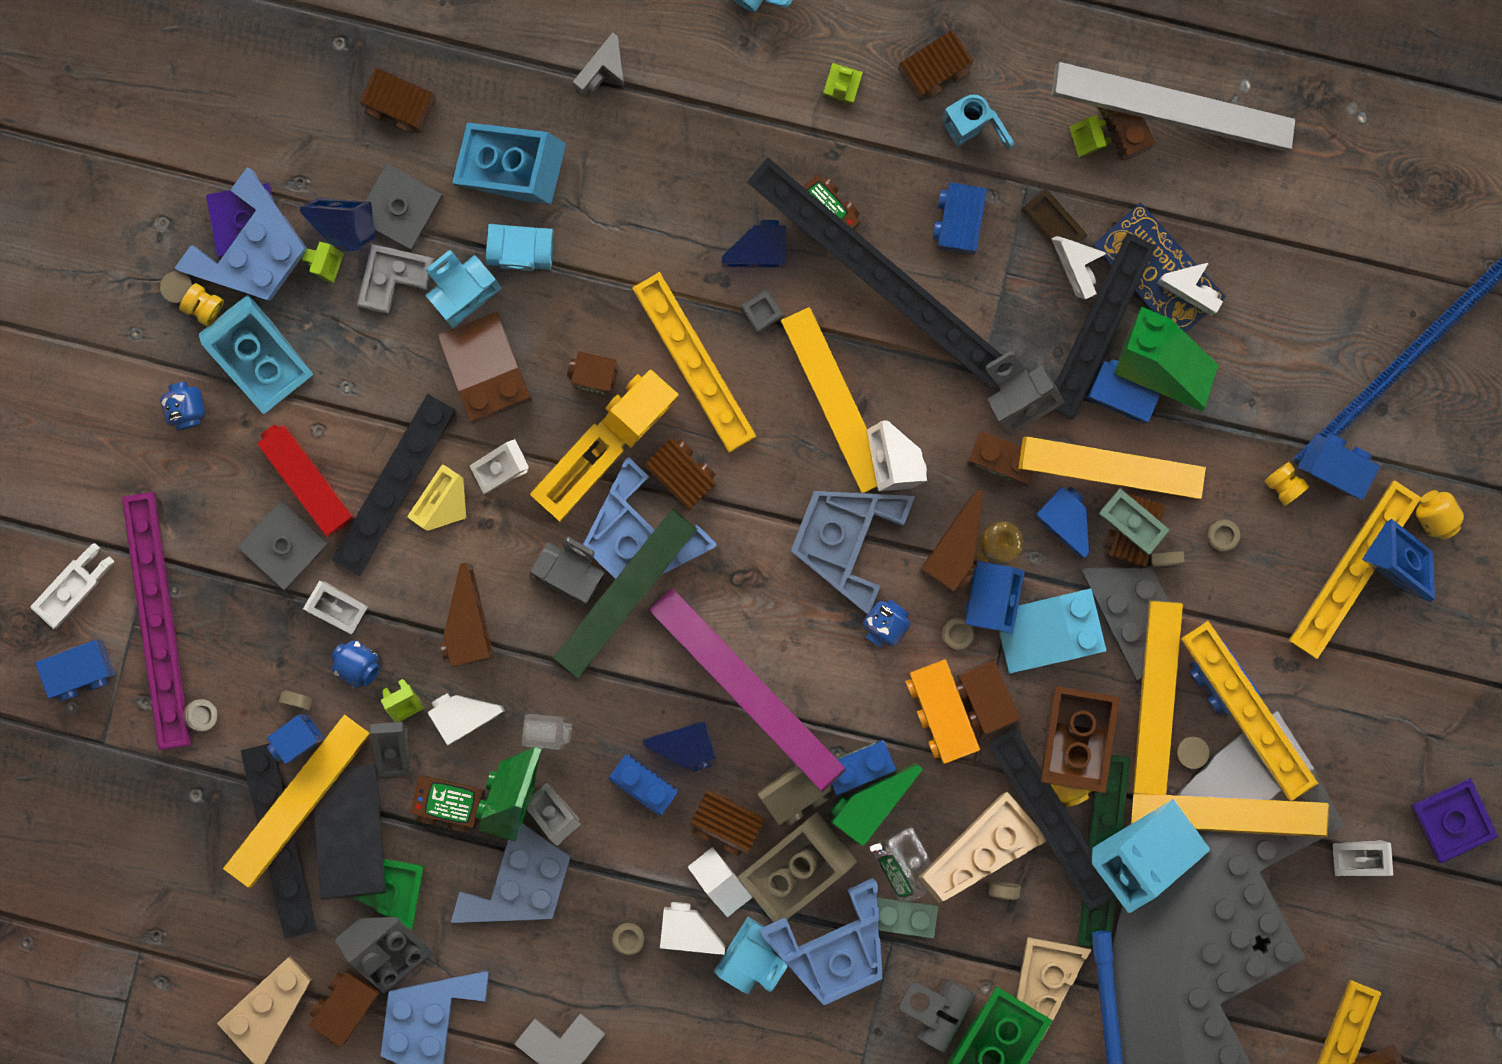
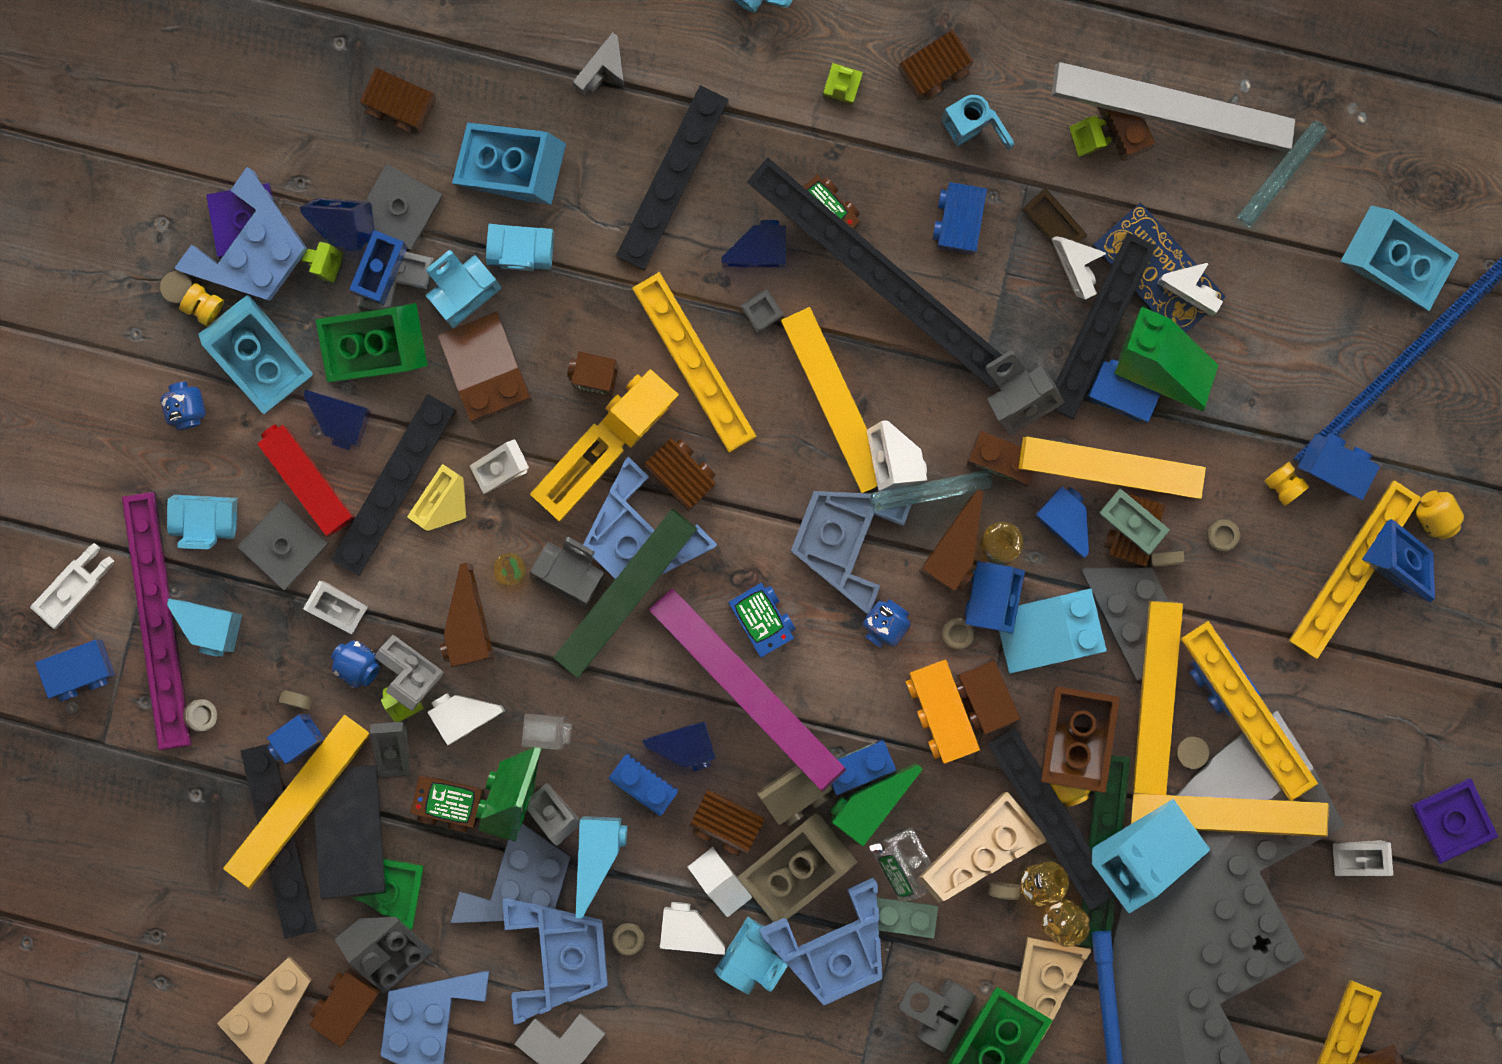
(201, 520): none -> medium azure piece
(207, 626): none -> medium azure slope
(338, 419): none -> clear blue slope
(371, 342): none -> green slope
(378, 267): none -> blue brick
(415, 672): none -> light grey tile
(509, 569): none -> clear yellow tile
(570, 956): none -> medium blue wing
(598, 848): none -> medium azure slope
(672, 178): none -> black plate
(761, 619): none -> brick
(930, 490): none -> clear light blue axle
(1044, 883): none -> clear yellow head
(1065, 923): none -> clear yellow head
(1282, 173): none -> clear light blue axle
(1400, 257): none -> medium azure slope

